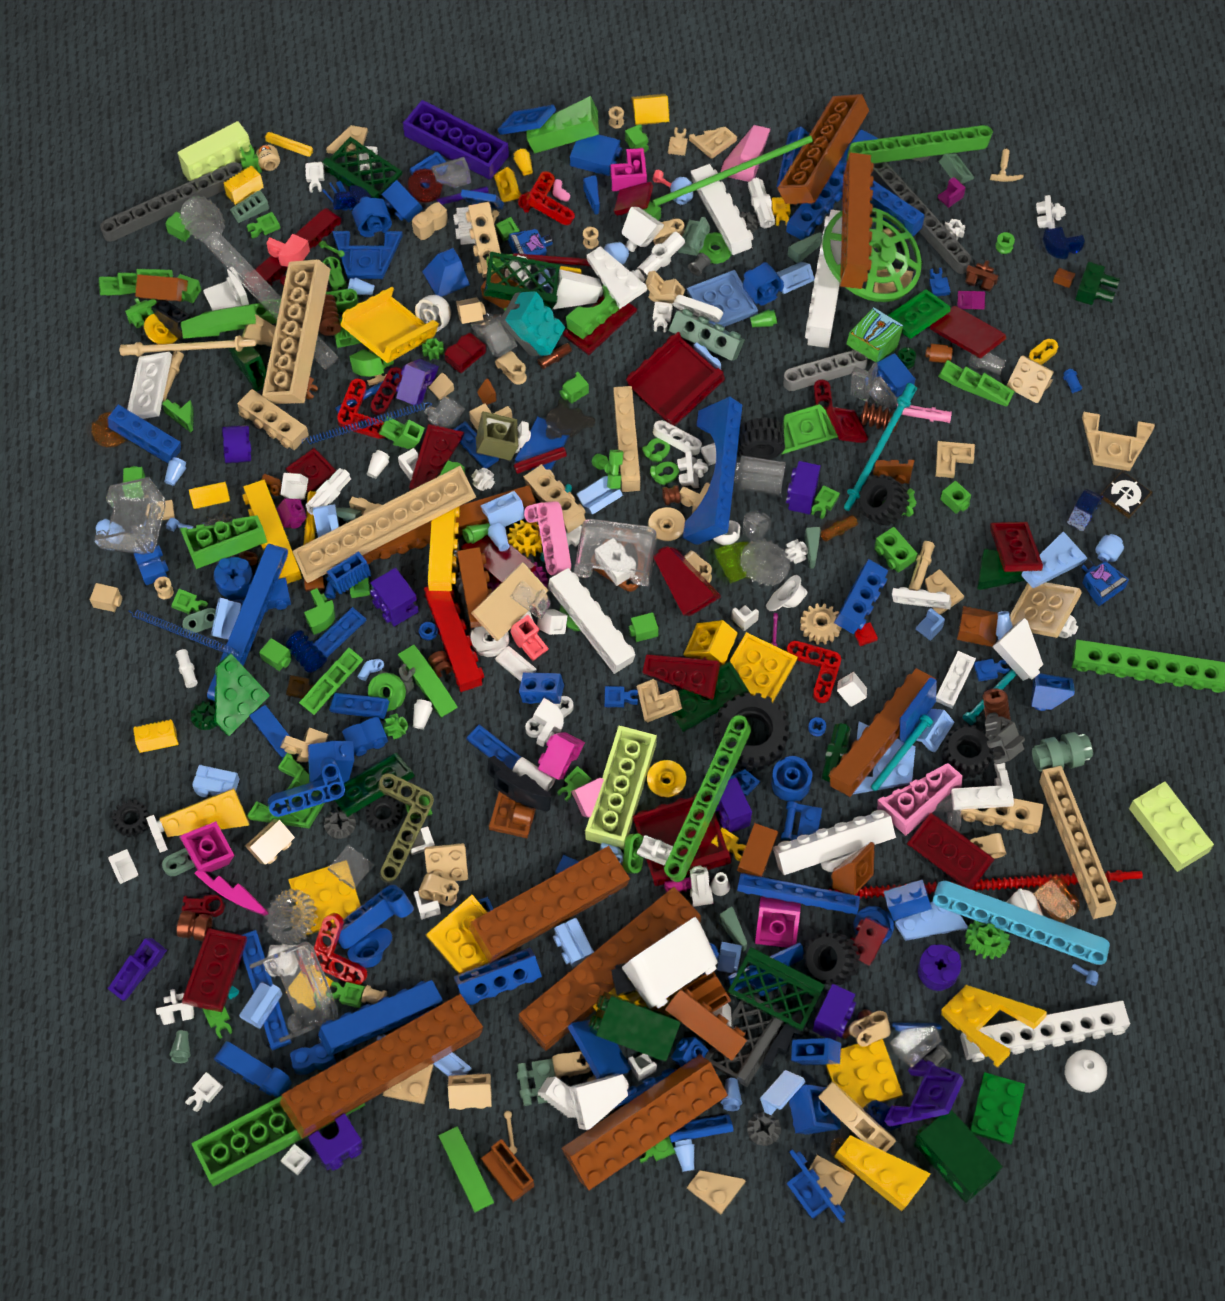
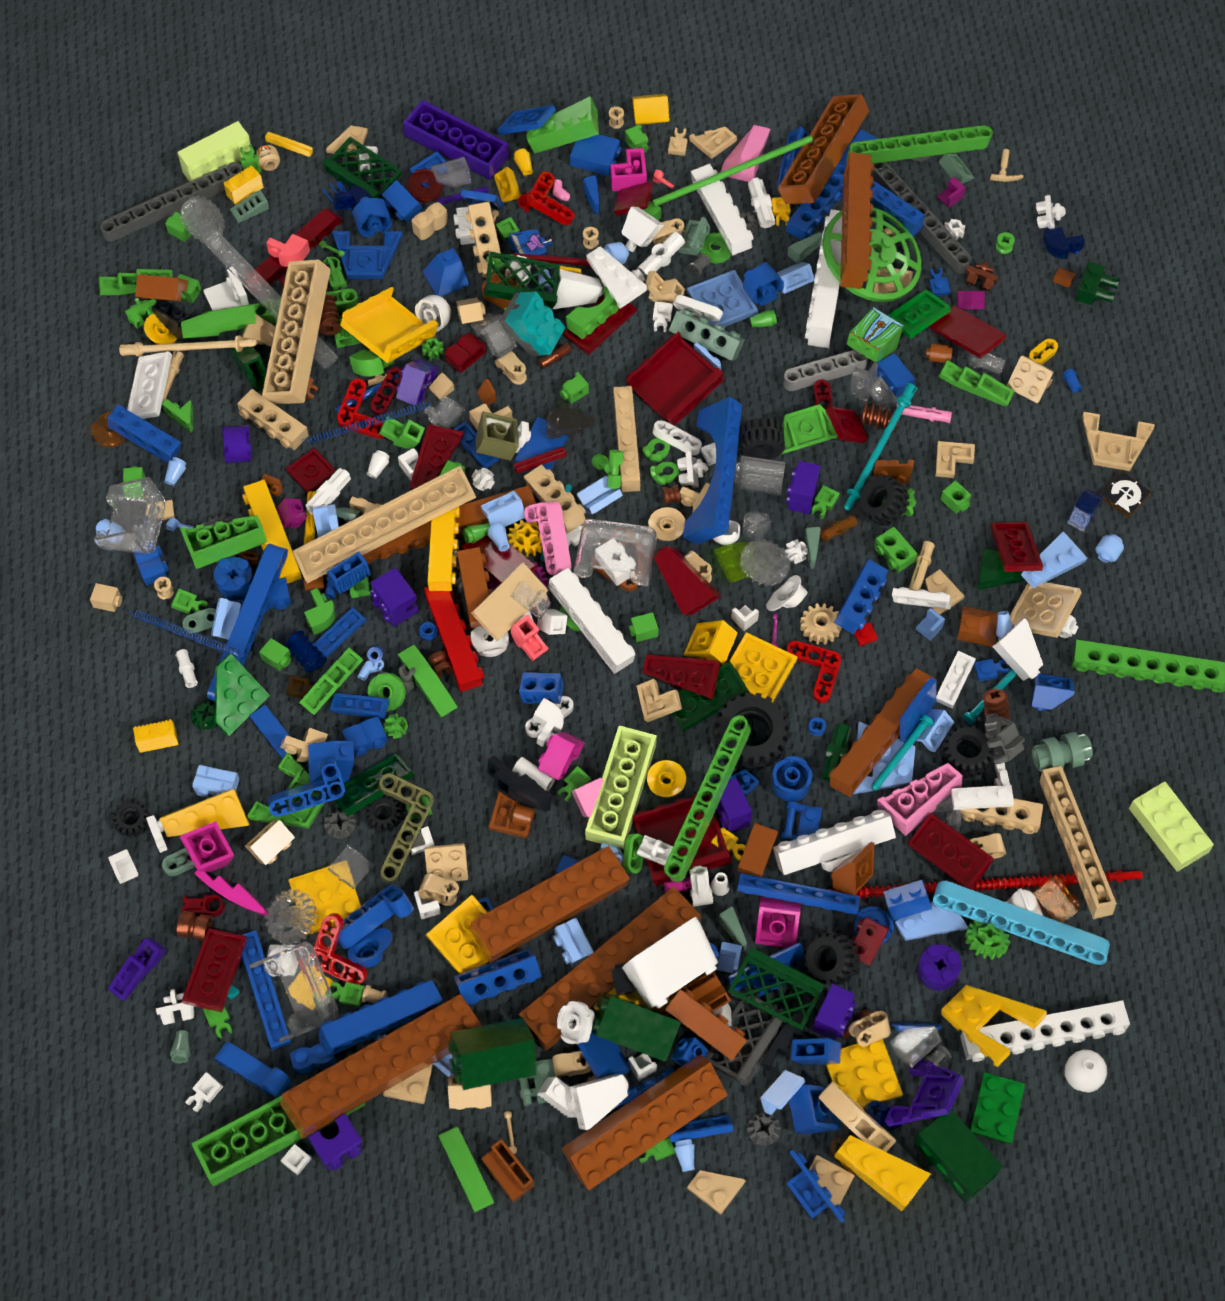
(209, 495): yellow slope -> none
(261, 1004): light blue panel -> none
(265, 224): bright green plate -> none
(294, 486): white panel -> none
(314, 174): white plate -> none
(361, 287): light blue cone -> none
(372, 657): none -> pin
(422, 711): white cone -> none
(492, 746): blue tile -> none
(492, 1054): none -> dark green brick
(514, 663): white tile -> none
(584, 1022): none -> white plate
(616, 696): blue plate -> none
(679, 183): light blue head -> none
(733, 1100): medium blue cone -> none
(852, 689): white panel -> none
(907, 353): dark green wheel -> none
(1092, 976): medium blue hand -> none
(1103, 581): blue torso -> none

